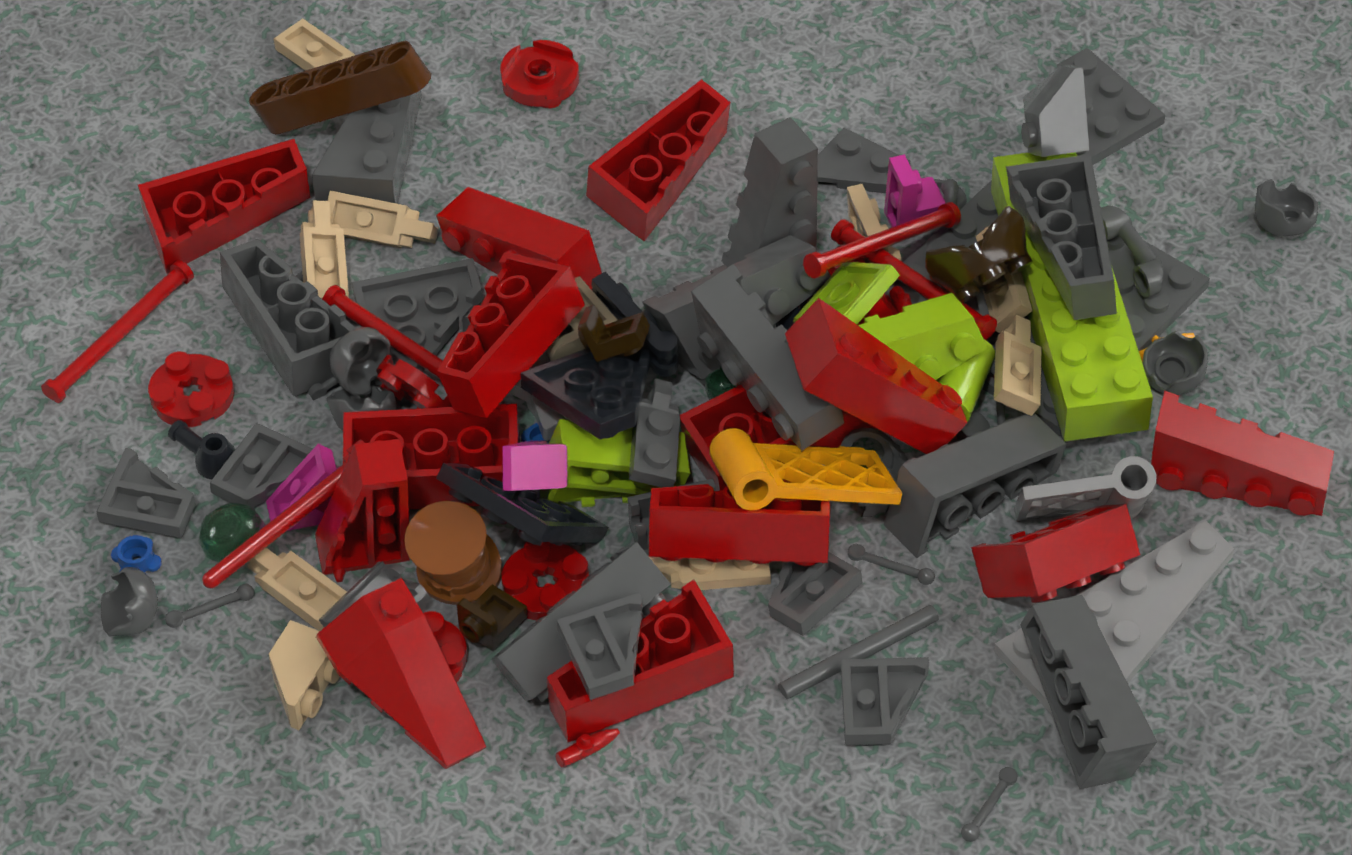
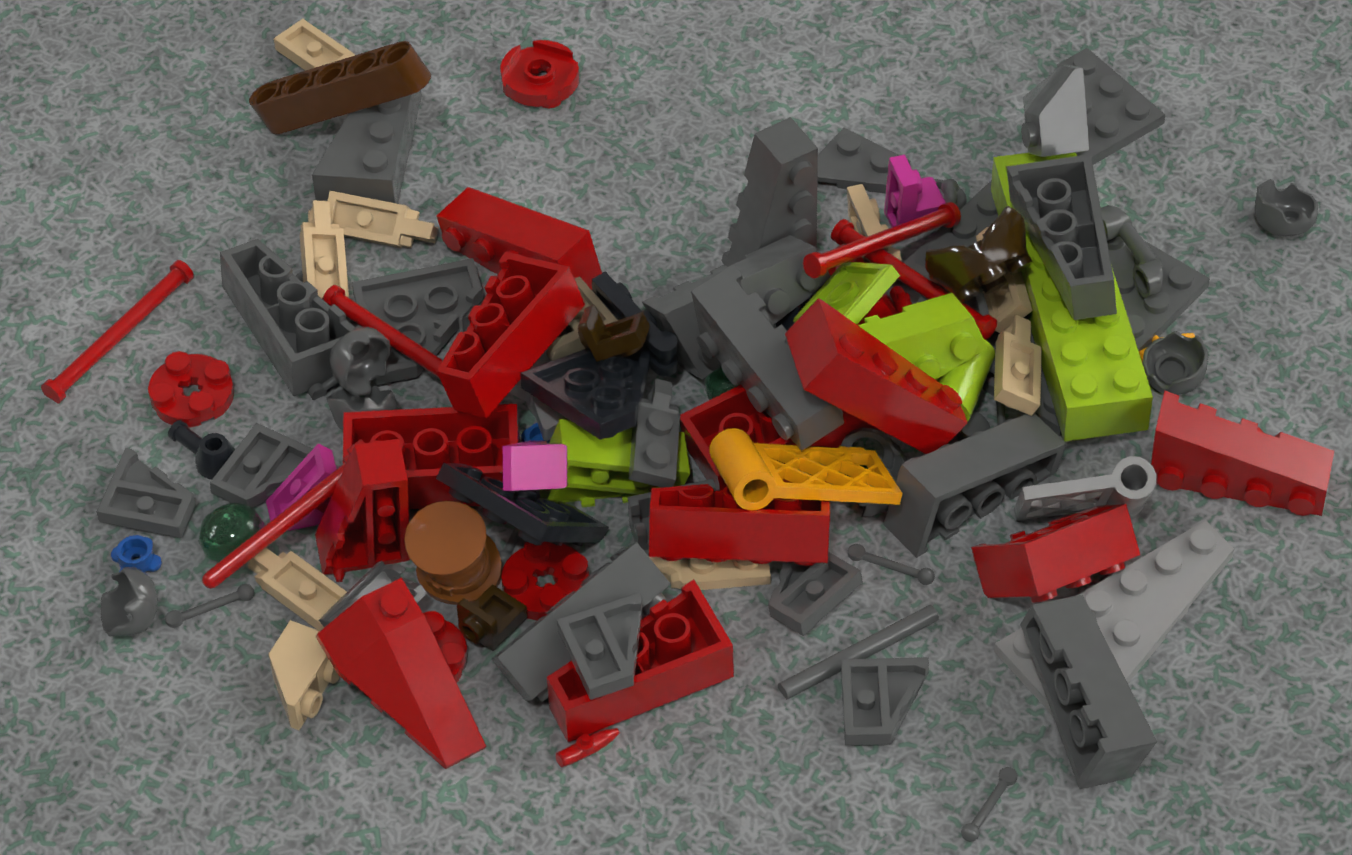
(222, 200): red wedge -> none
(409, 383): red plate -> none
(657, 161): red wedge -> none

